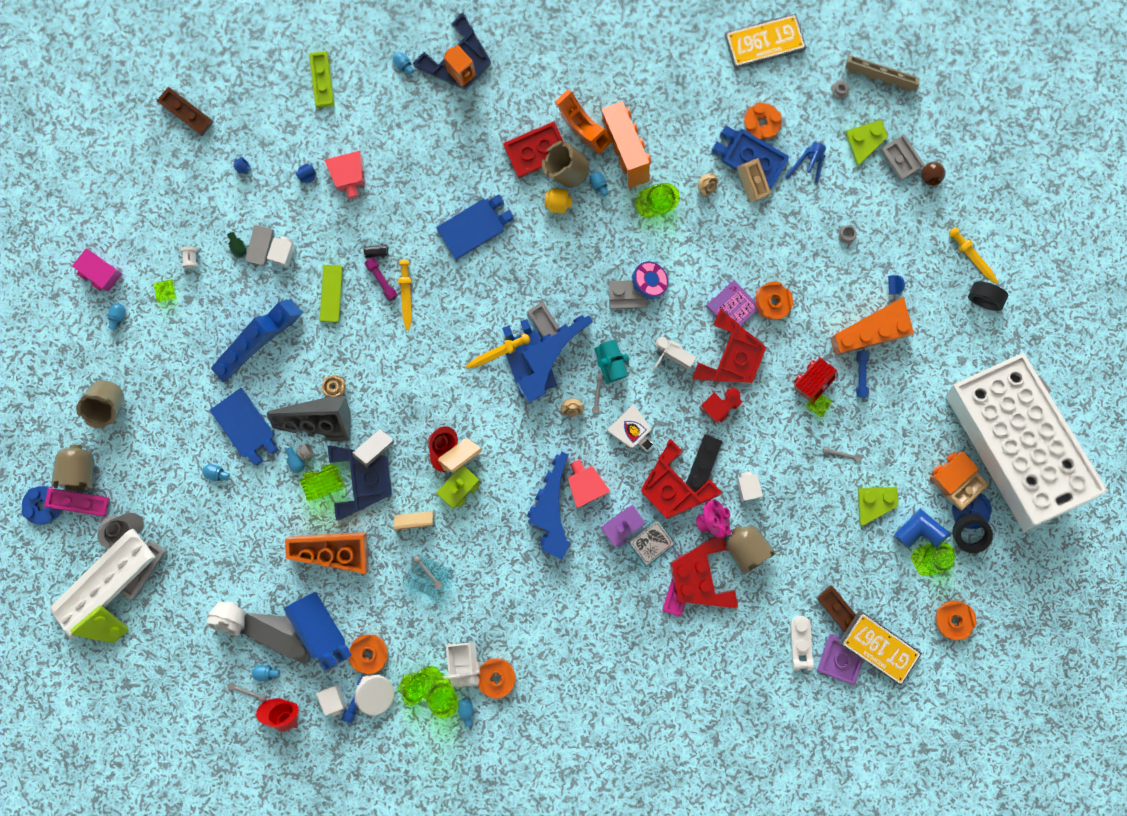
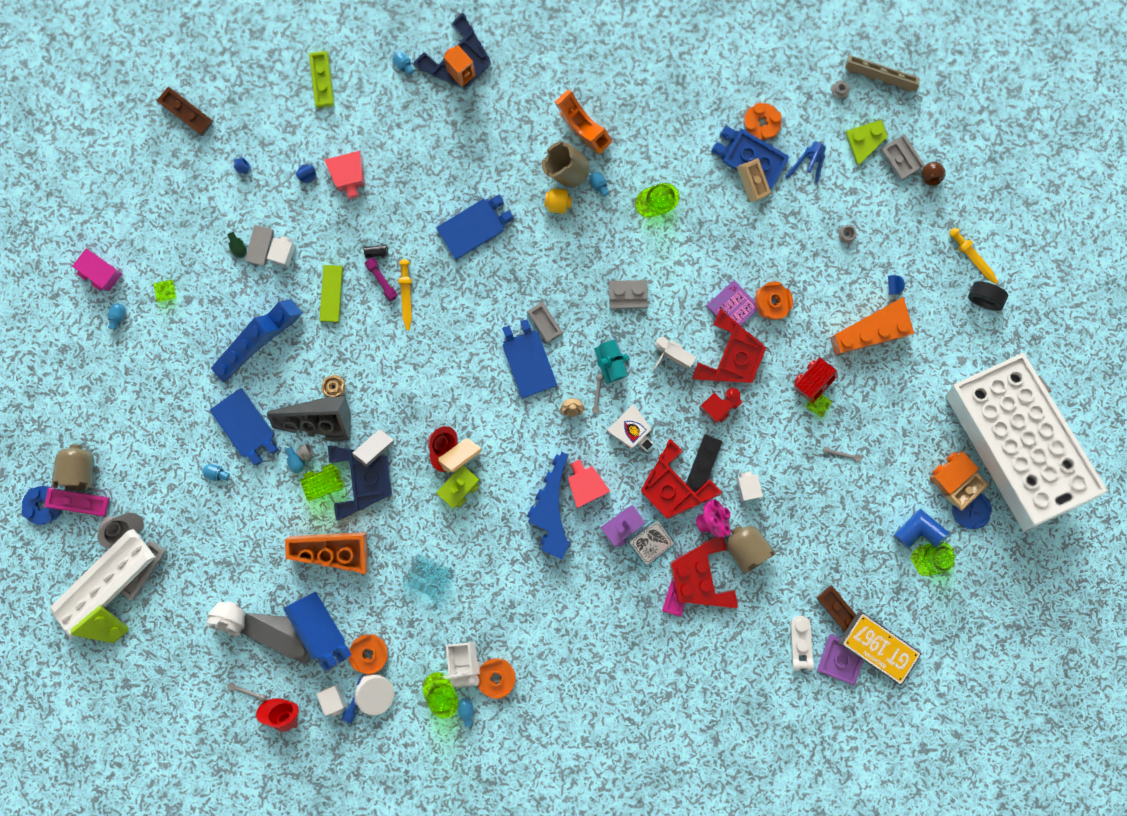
(100, 404): dark tan cylinder -> none
(186, 251): white bush -> none
(264, 673): dark azure cylinder -> none
(412, 683): clear neon green piece -> none
(413, 520): tan slope -> none
(438, 585): light grey hinge -> none
(509, 347): yellow sword -> none
(531, 148): red plate -> none
(542, 356): blue arch -> none
(627, 144): wedge -> none
(650, 280): tile -> none
(707, 184): tan plate -> none
(765, 41): tile -> none
(862, 357): blue bar -> none
(876, 502): lime wing -> none
(965, 625): orange plate -> none
(978, 546): black tyre -> none

